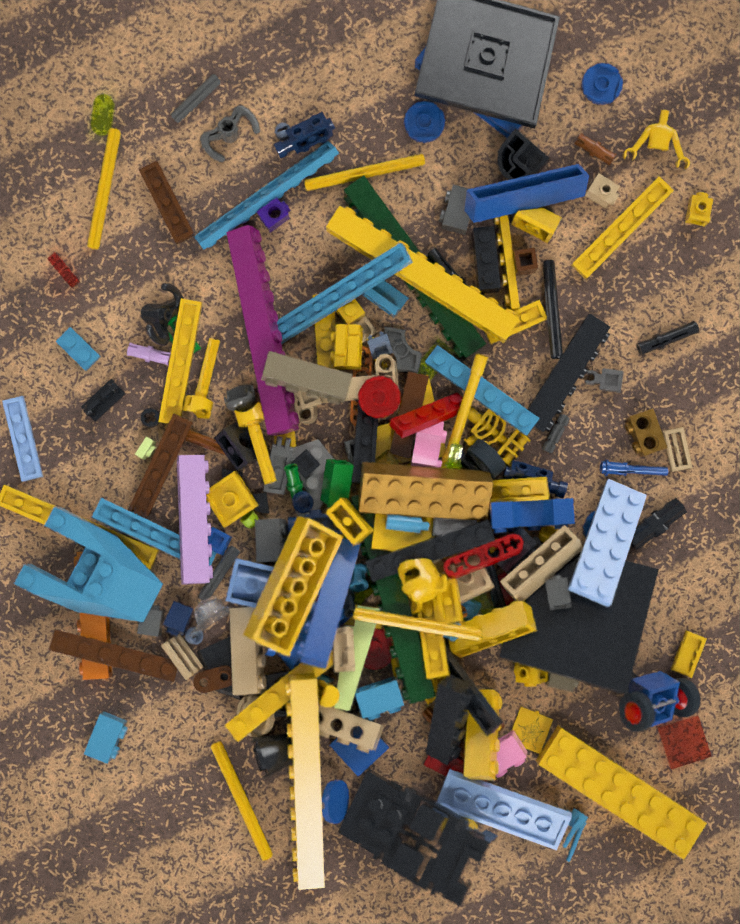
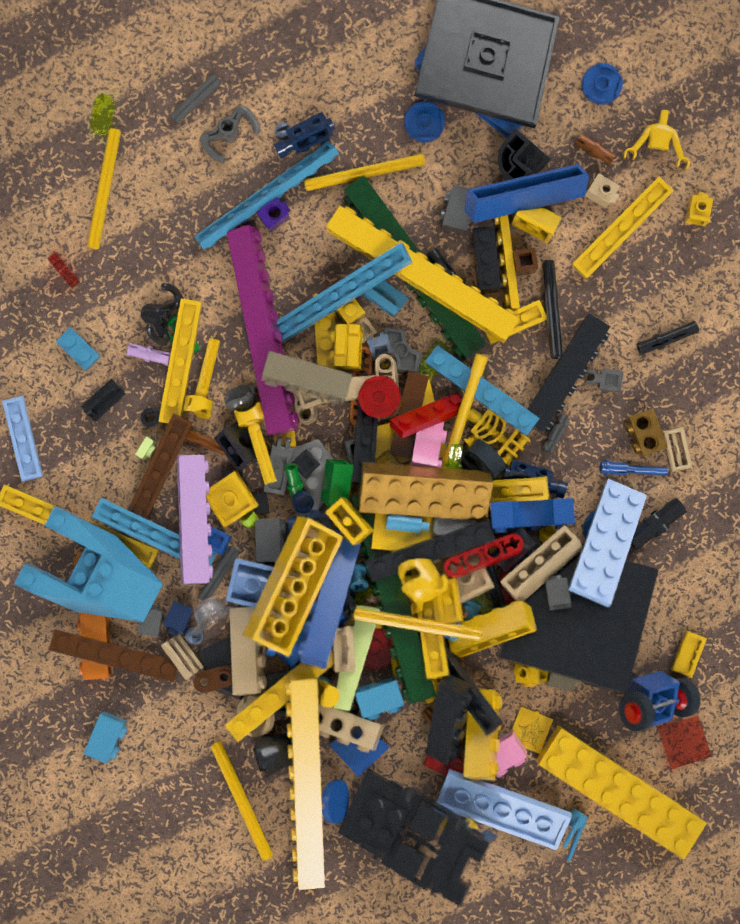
(166, 202): reddish brown plate -> none

